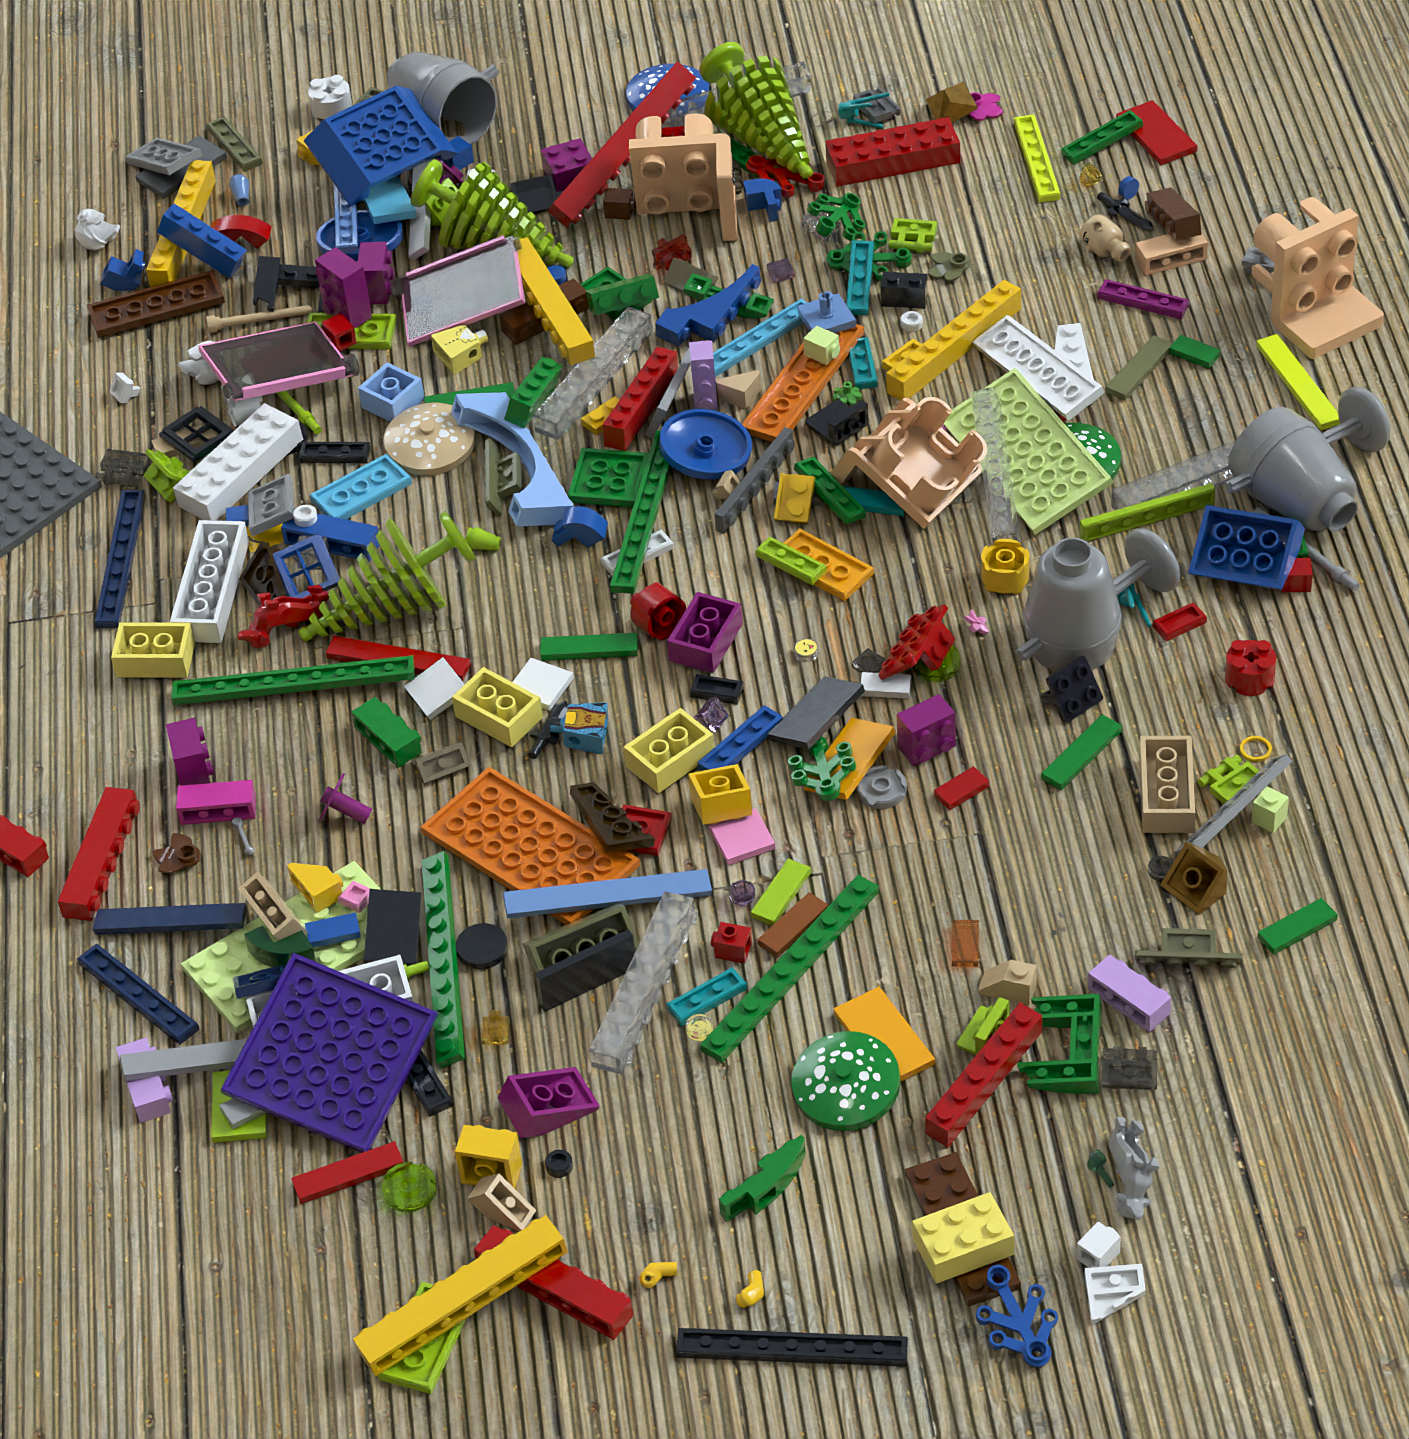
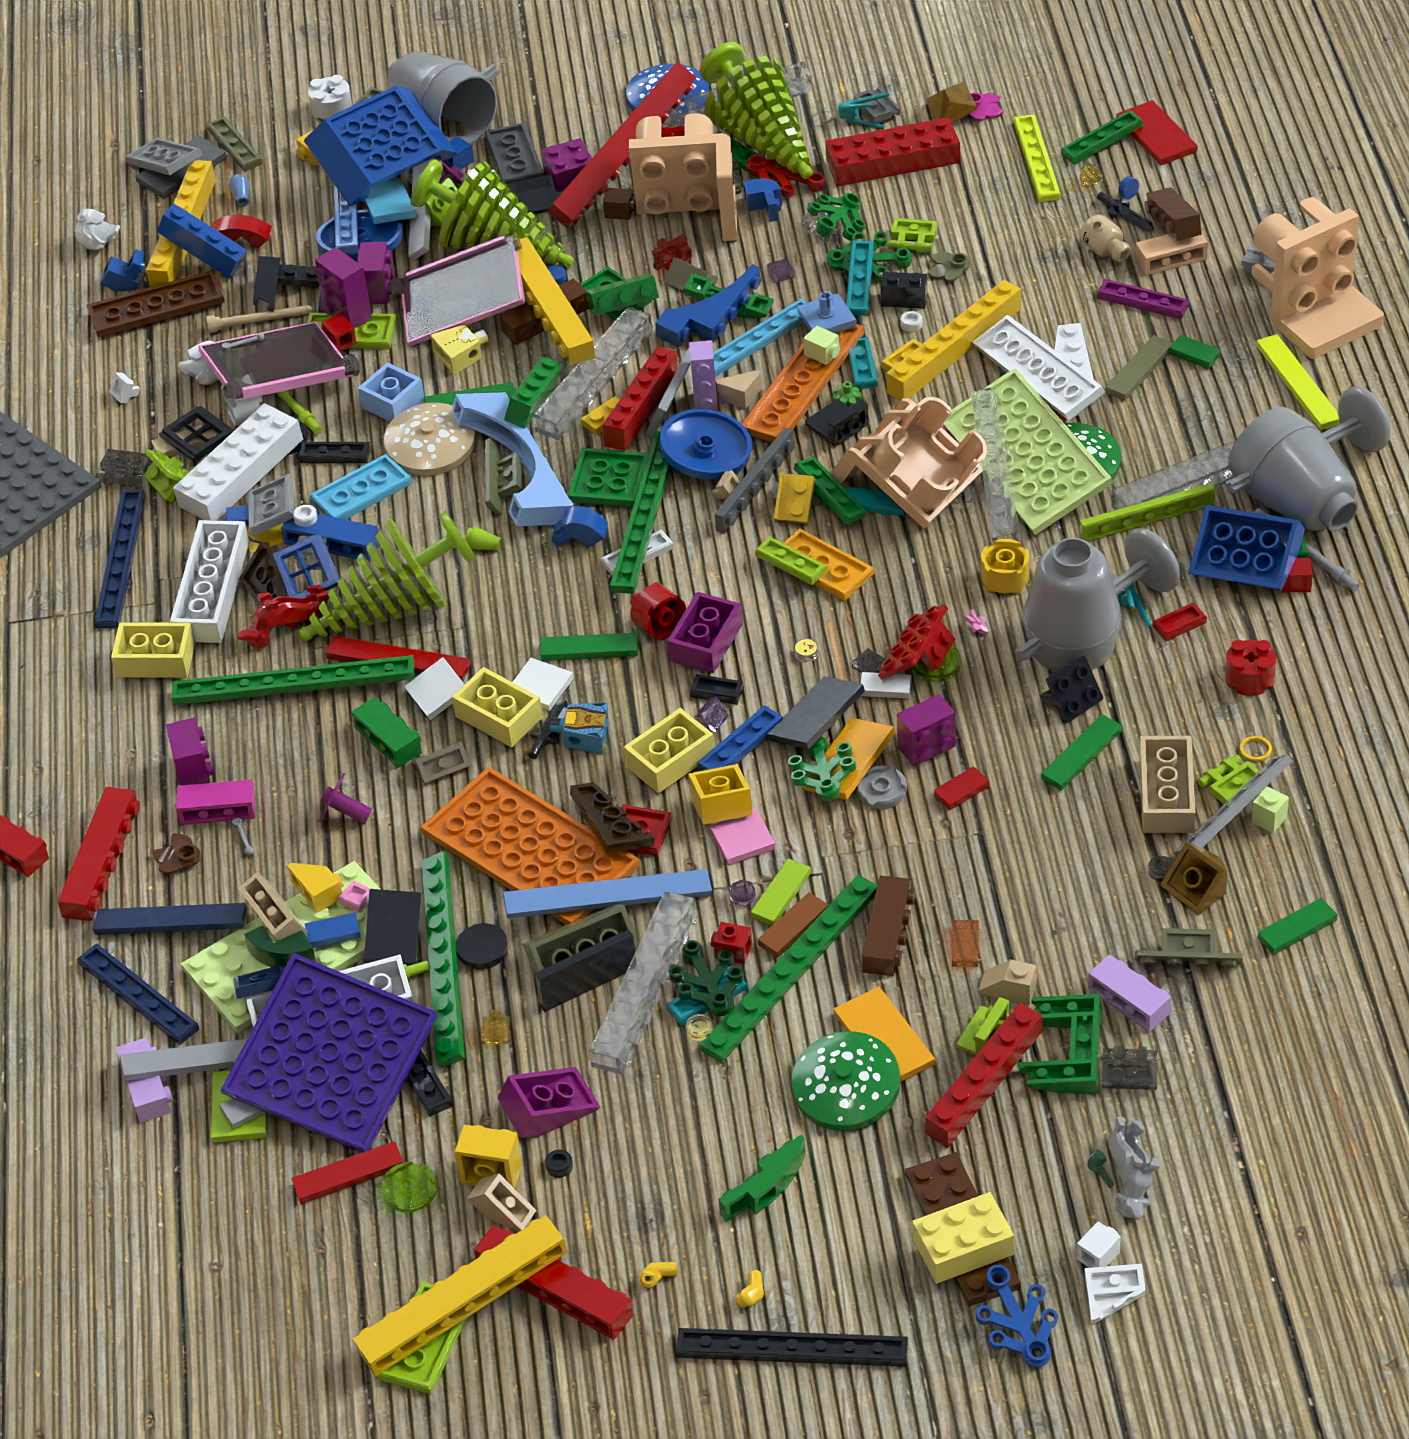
(227, 346): none -> light grey hinge
(513, 153): none -> dark grey tile
(718, 1001): none -> dark green plant
(887, 925): none -> reddish brown brick

